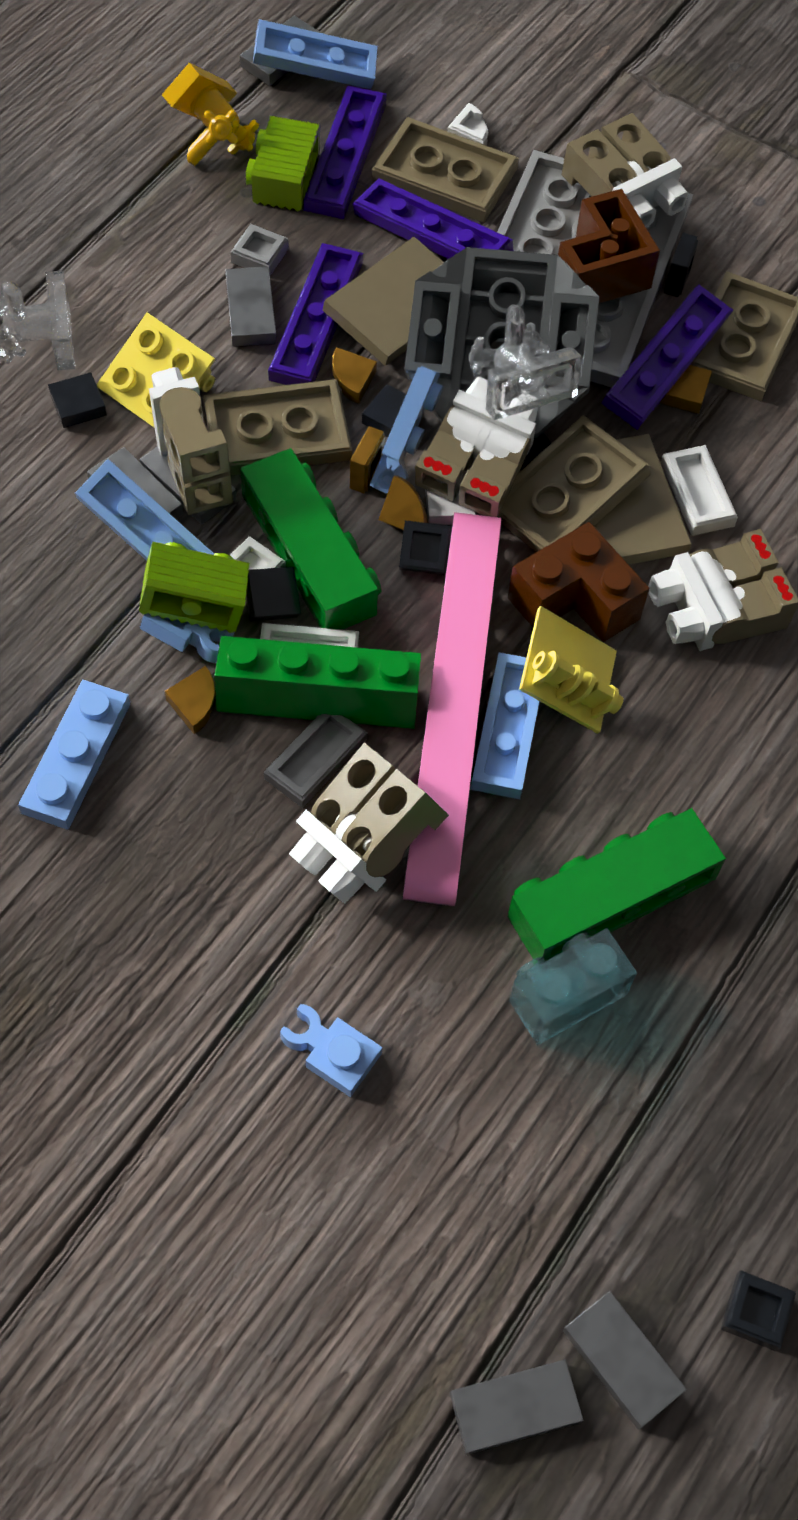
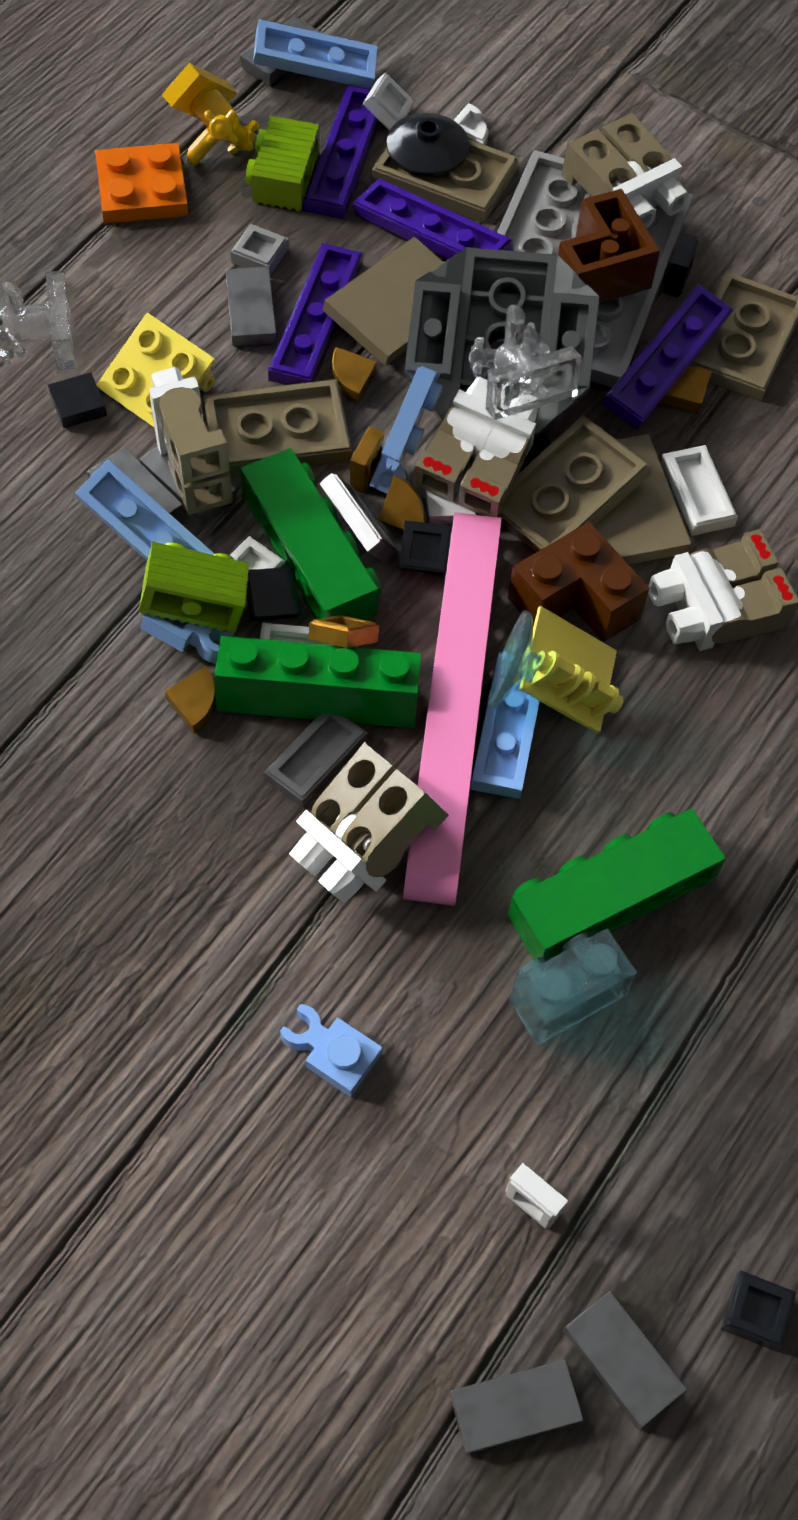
(74, 754): light blue plate -> none
(141, 183): none -> orange plate
(343, 631): none -> pearl gold tile
(359, 518): none -> tile
(384, 409): black tile -> none
(388, 101): none -> white tile
(427, 144): none -> black dish
(516, 662): none -> clear light blue dish
(535, 1196): none -> white tile

